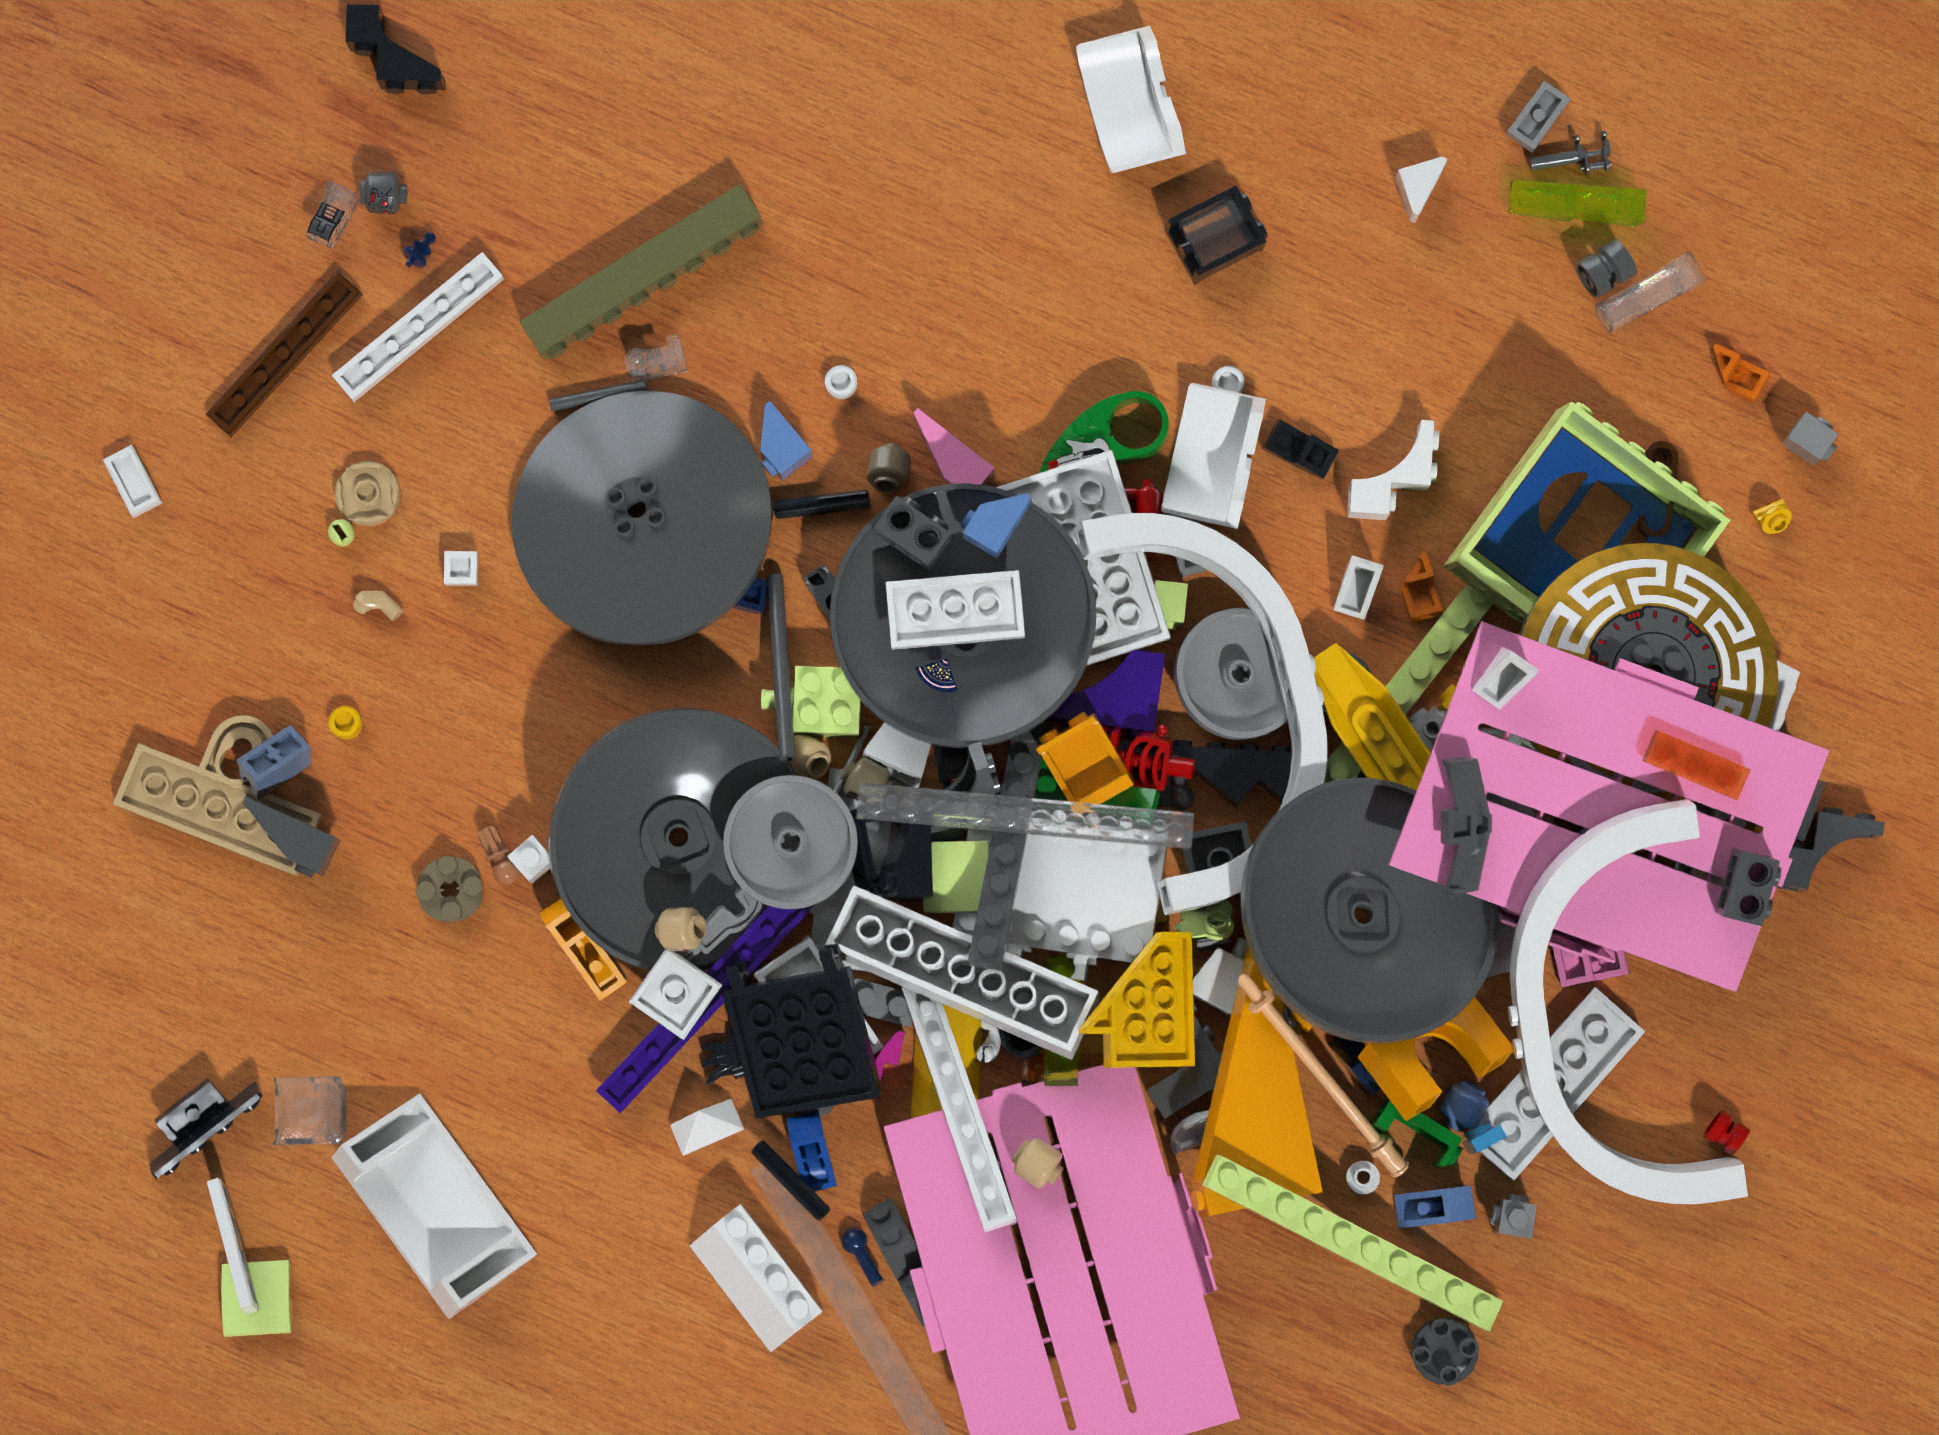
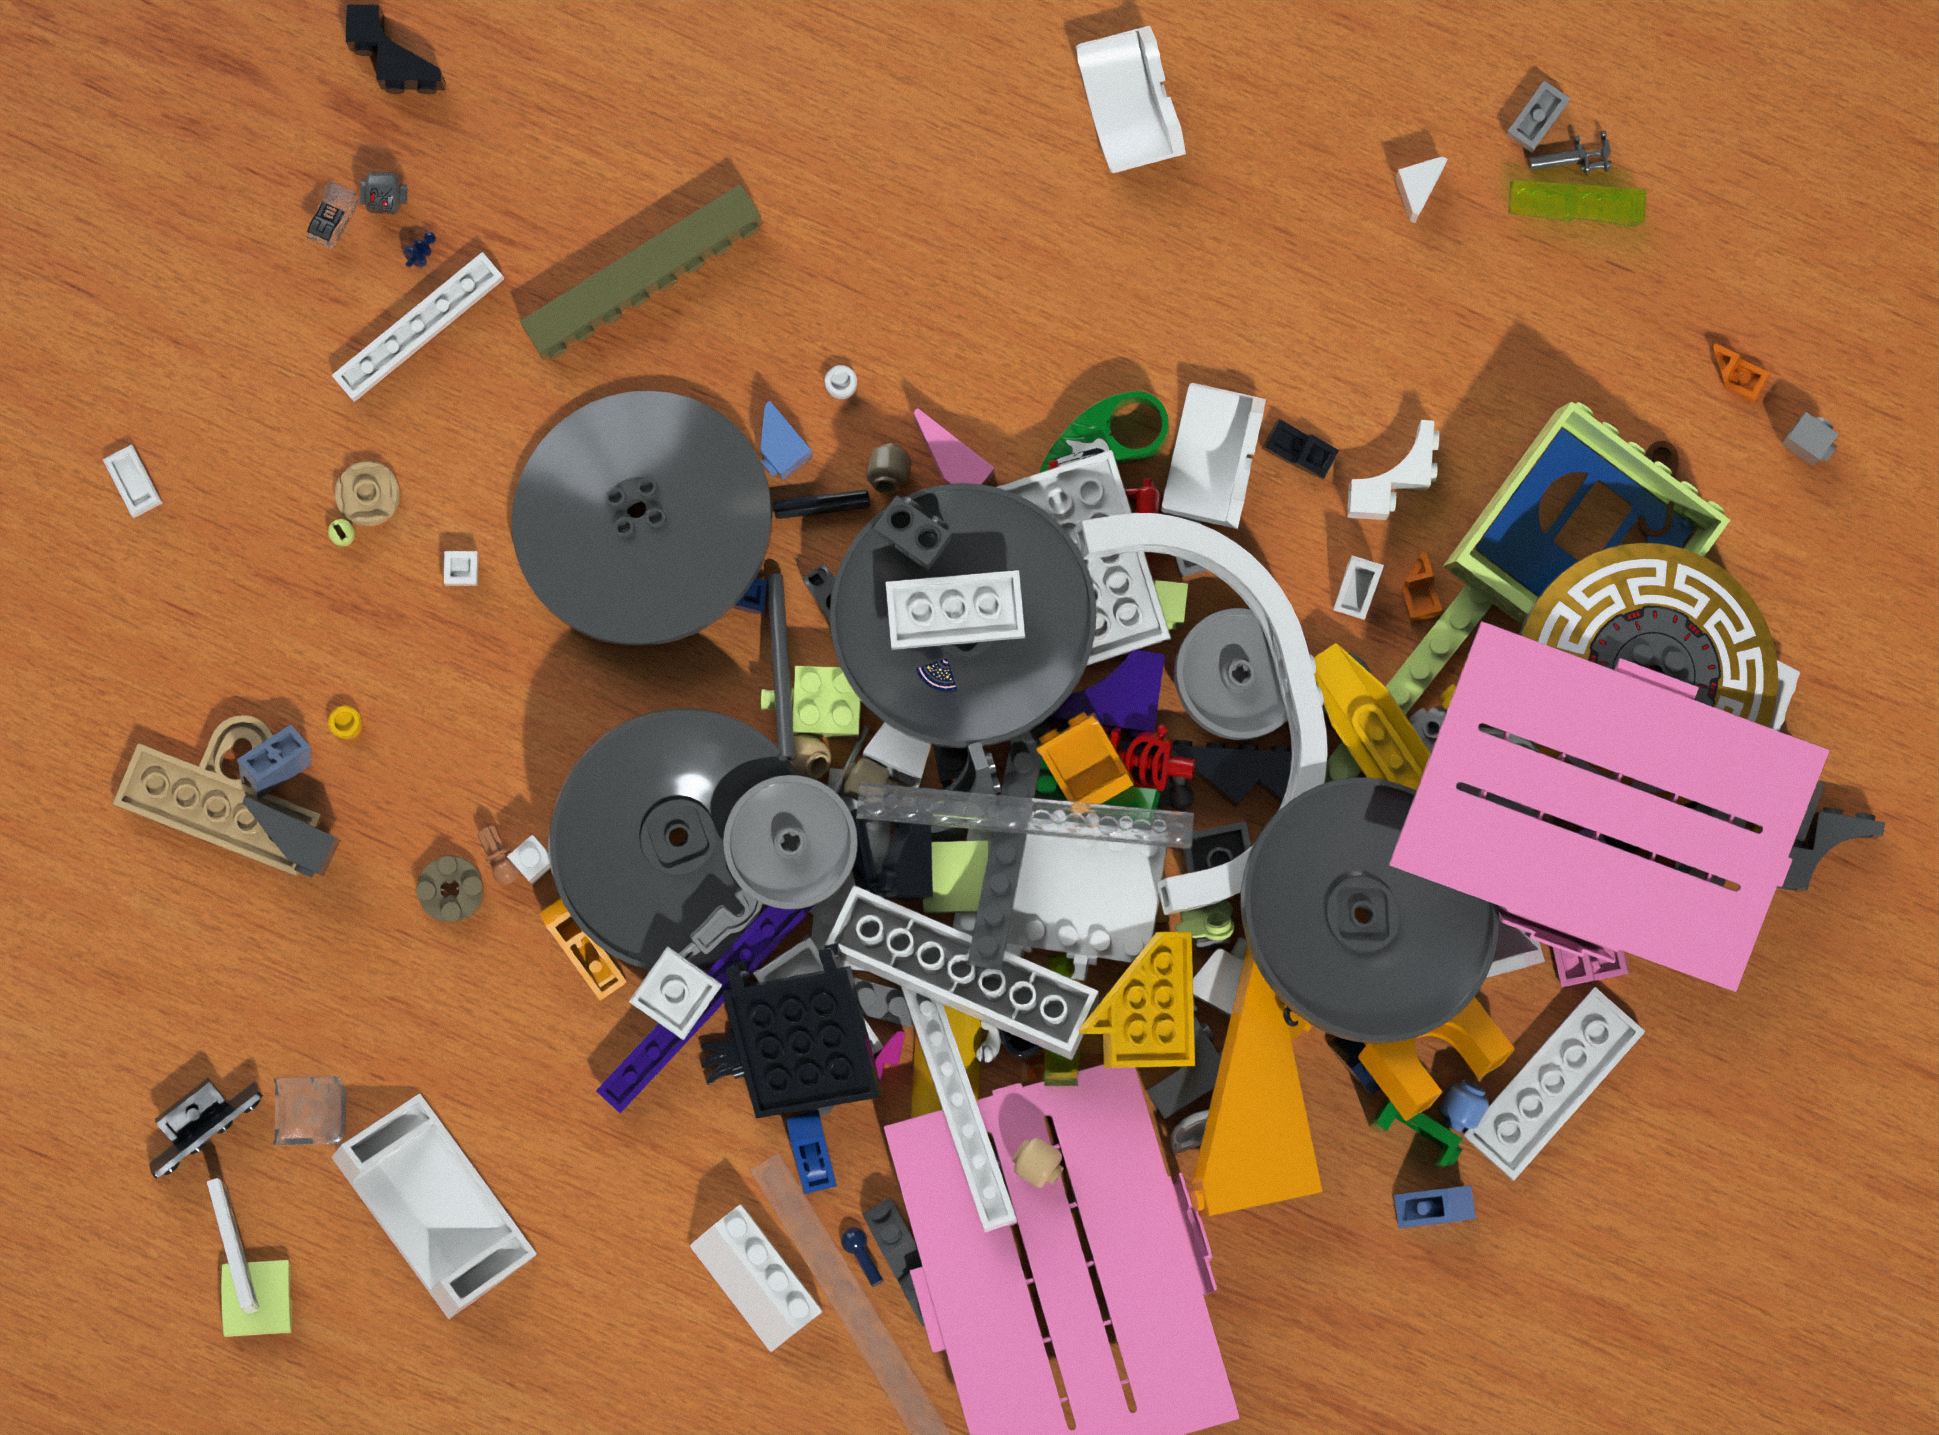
(284, 354): reddish brown tile -> none
(377, 600): tan arm -> none
(587, 397): dark grey bar -> none
(656, 362): clear leg -> none
(680, 929): tan head -> none
(707, 1126): white slope -> none
(790, 1180): black axle -> none
(994, 523): medium blue slope -> none
(1216, 234): window -> none
(1228, 379): white tile -> none
(1352, 1242): yellowish green plate -> none
(1353, 1183): white plate -> none
(1379, 1144): light nougat bar -> none
(1445, 1351): dark grey dish -> none
(1465, 825): dark grey plate -> none
(1483, 1137): dark azure plate -> none
(1504, 678): white slope -> none
(1514, 1216): light grey brick -> none
(1589, 853): white arch -> none
(1602, 270): dark grey wheel -> none
(1673, 279): clear piece -> none
(1696, 765): clear orange plate -> none
(1726, 1132): red wheel -> none
(1738, 885): dark grey brick -> none
(1773, 517): yellow plate -> none

